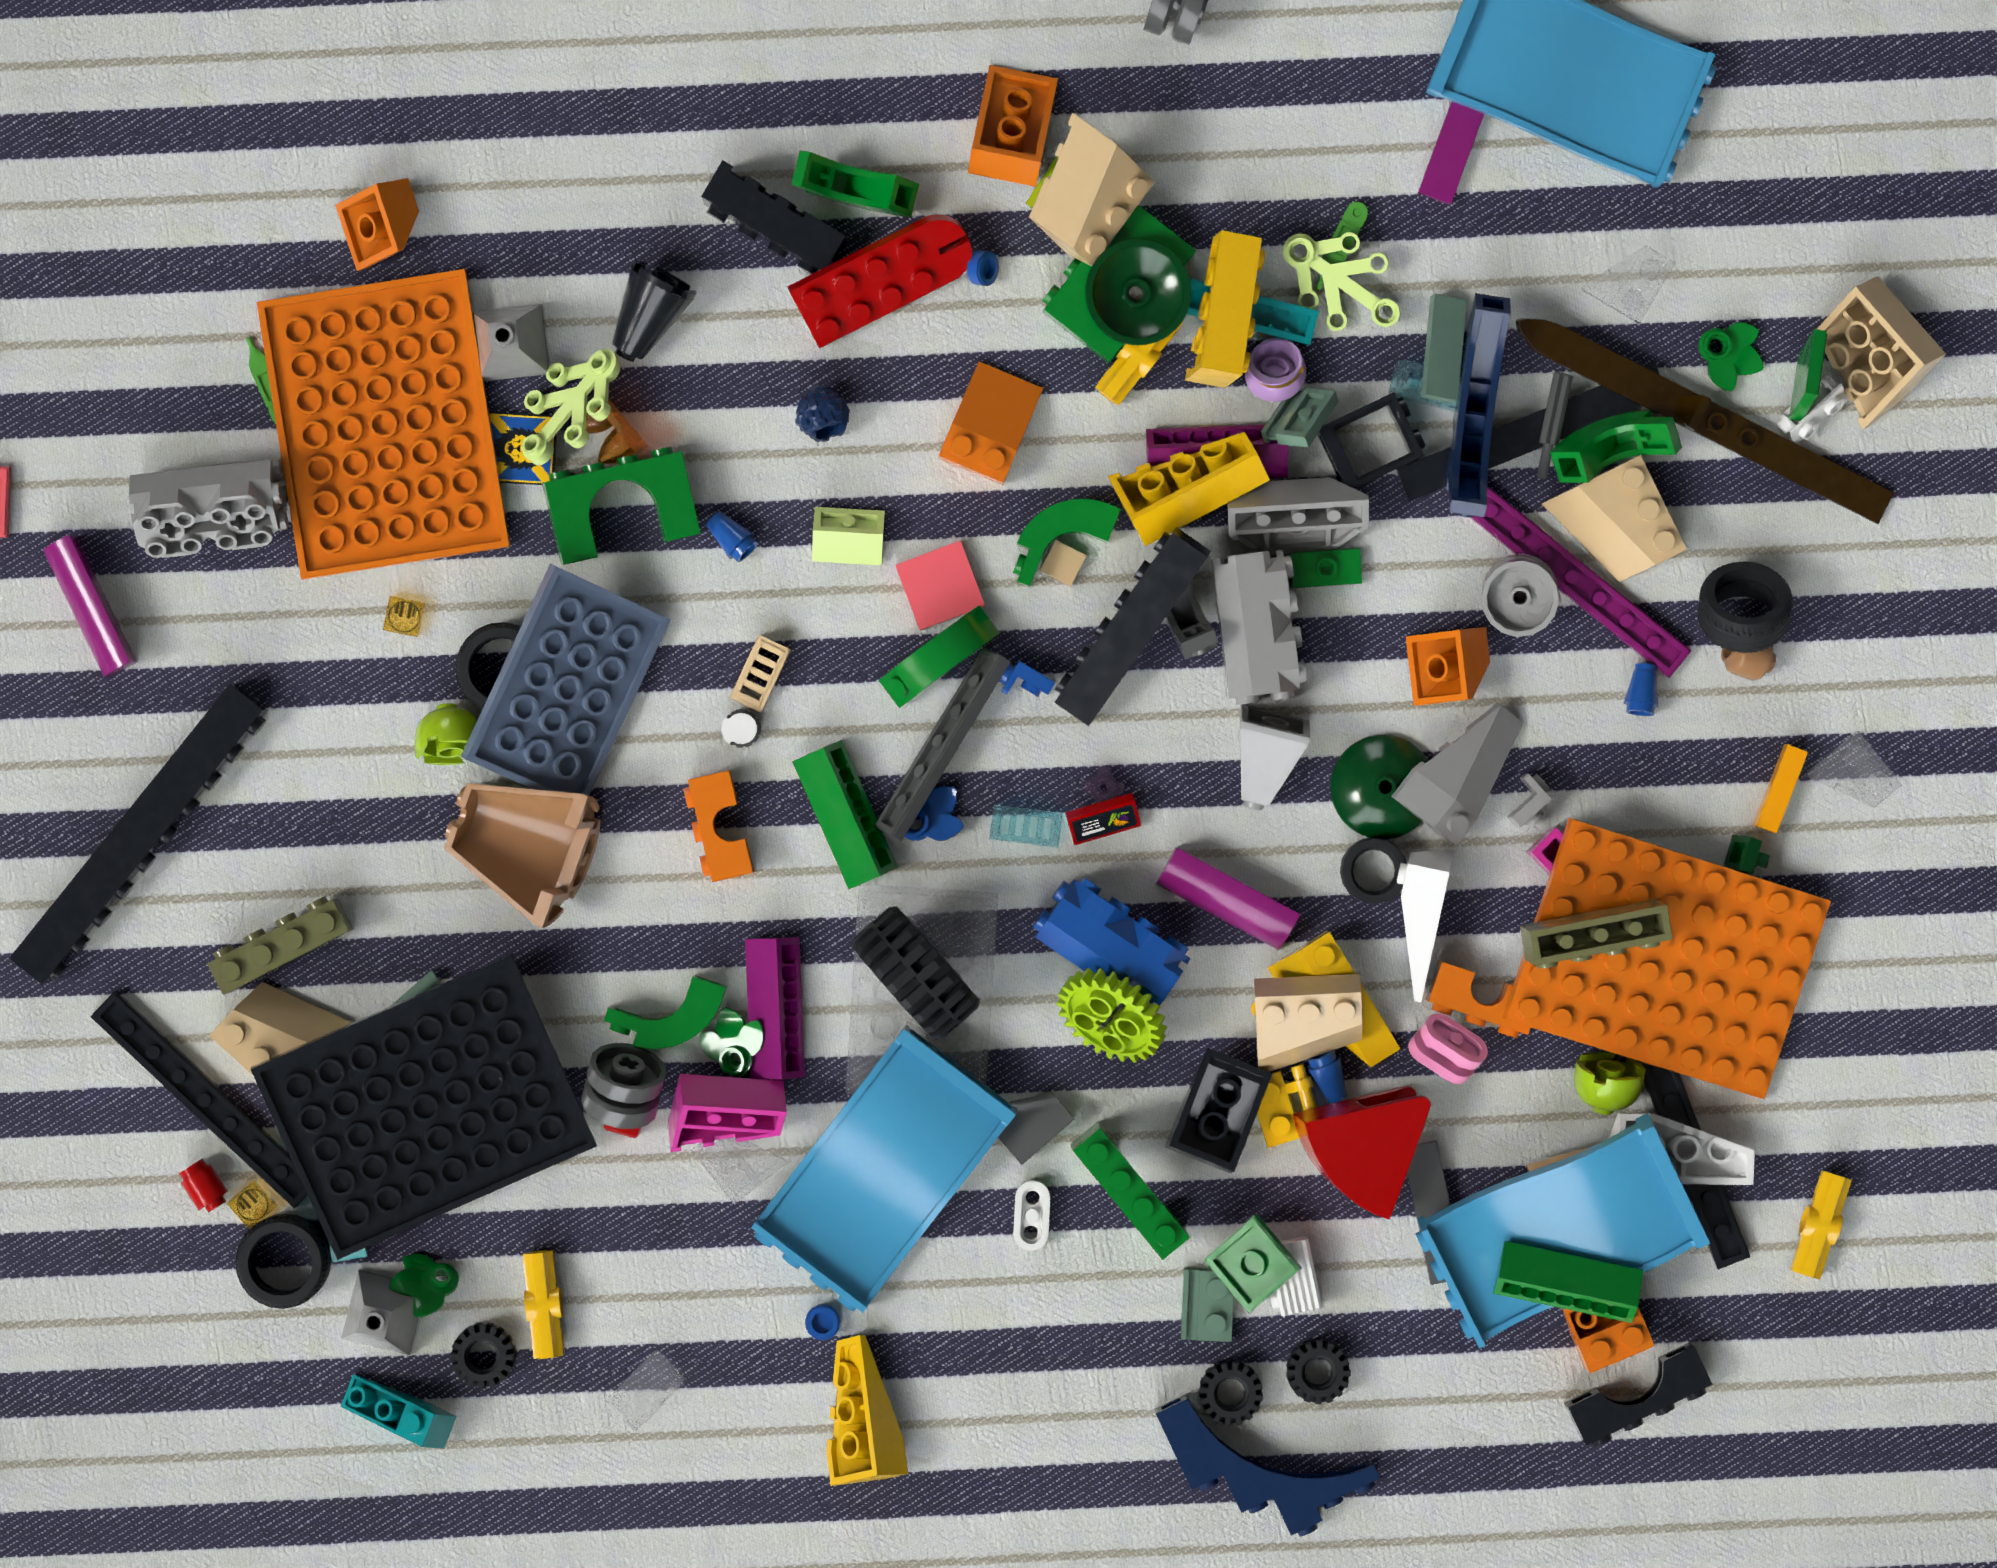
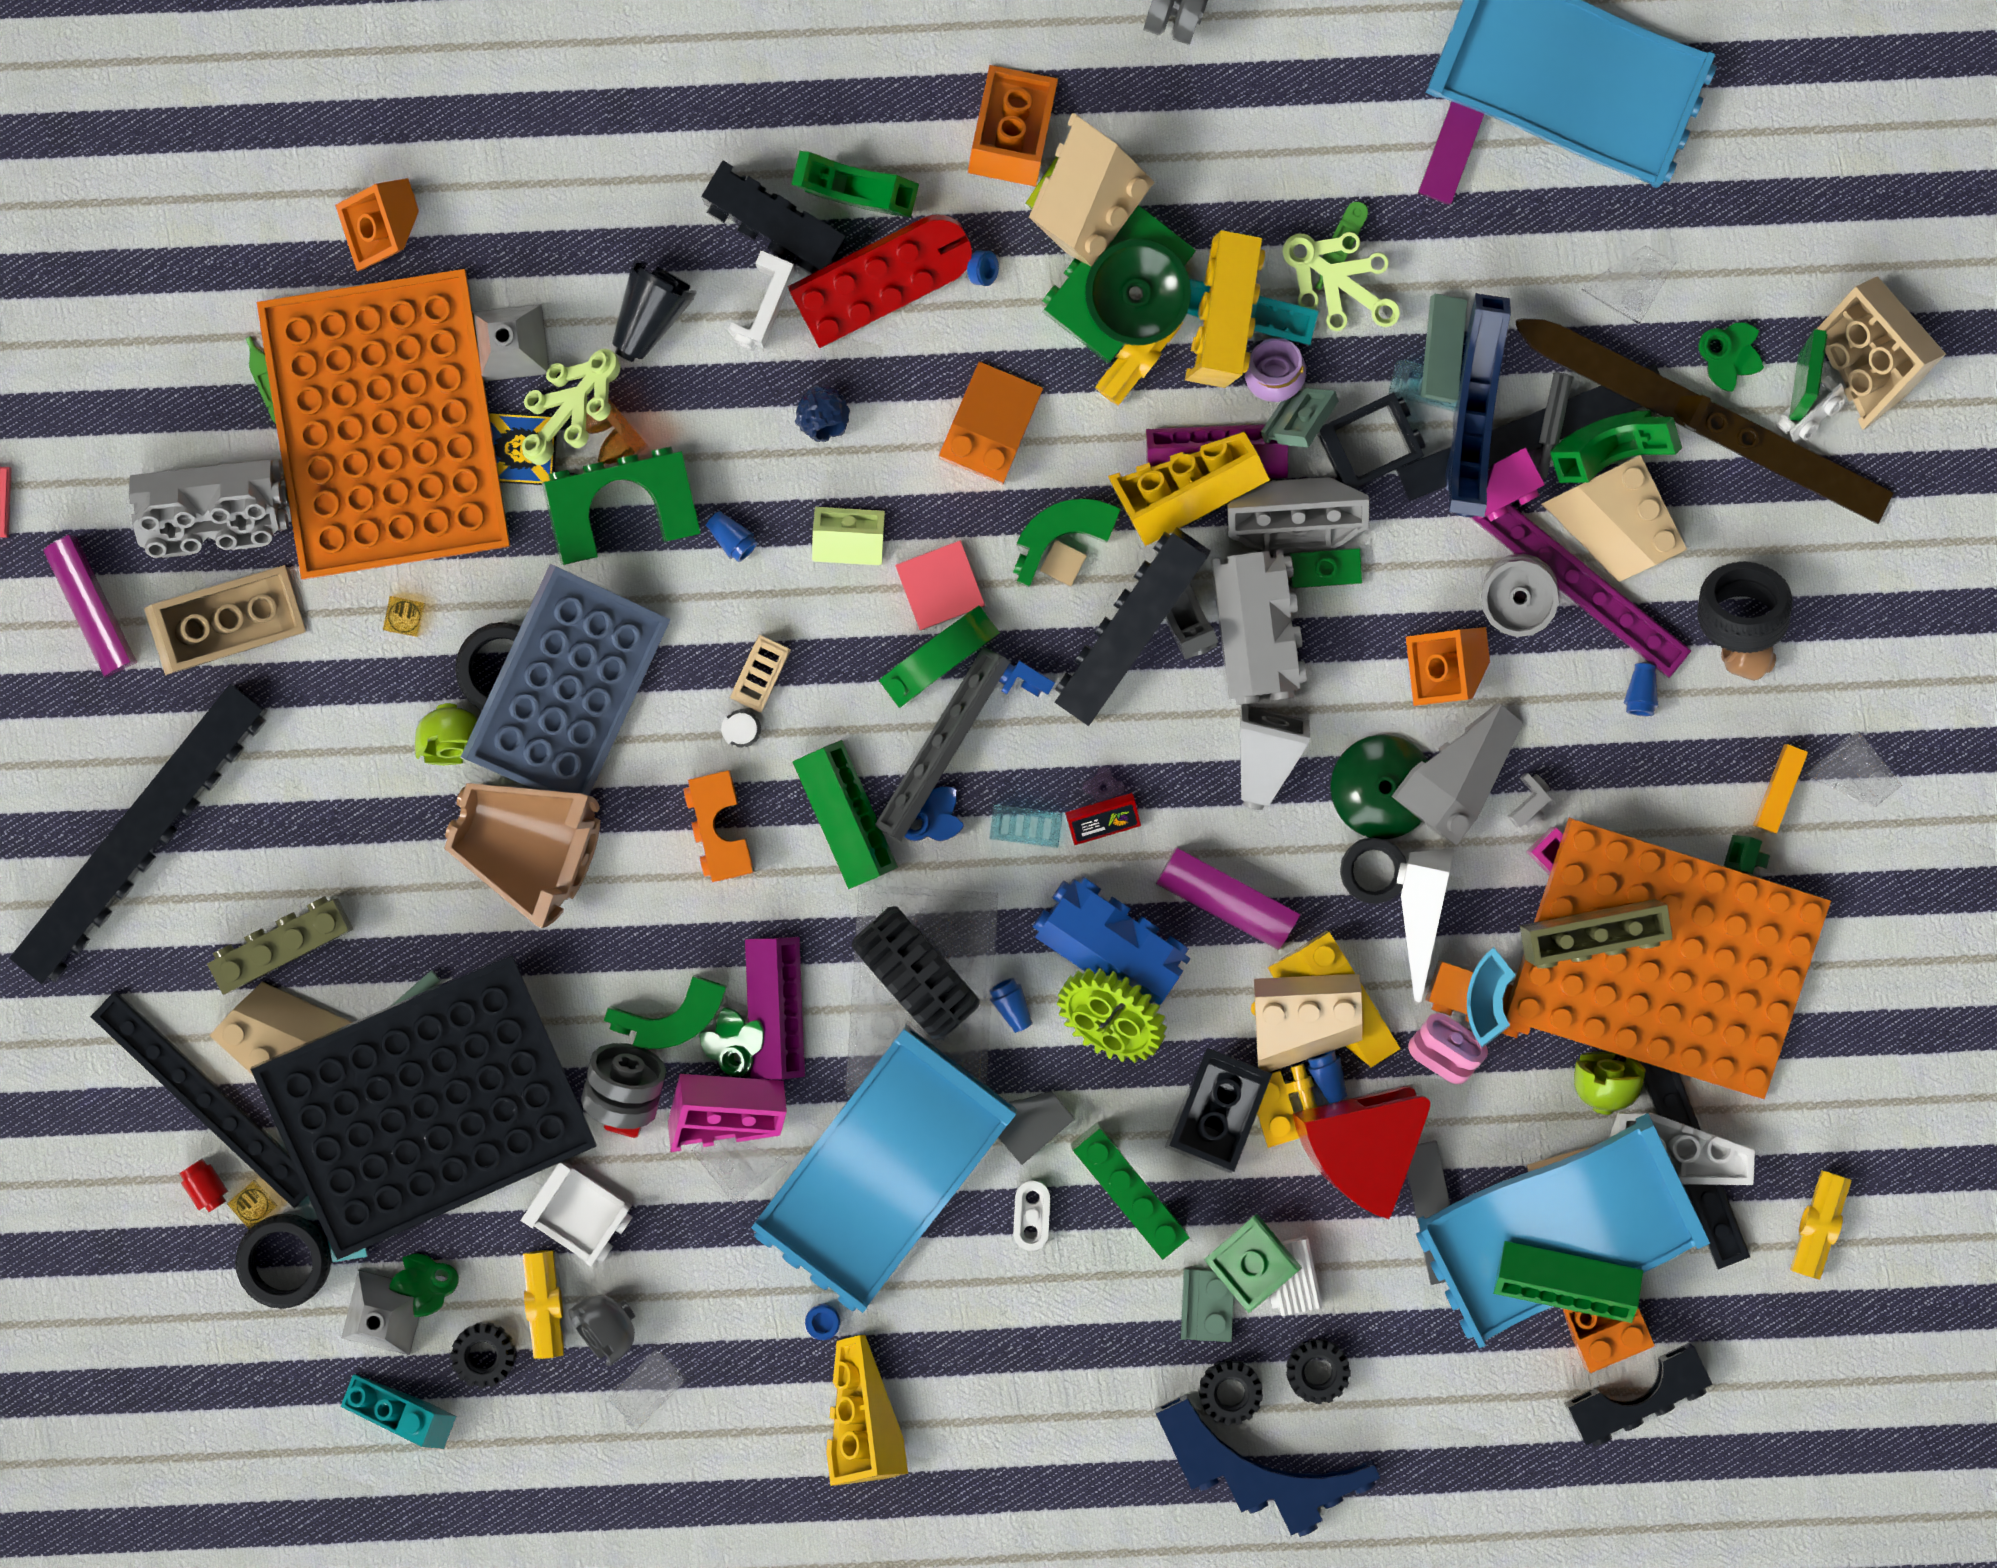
(224, 620): none -> tan slope
(578, 1213): none -> white panel
(605, 1326): none -> dark grey cylinder
(782, 274): none -> white panel
(1011, 1004): none -> blue cone
(1486, 997): none -> medium azure brick
(1511, 480): none -> dark pink slope

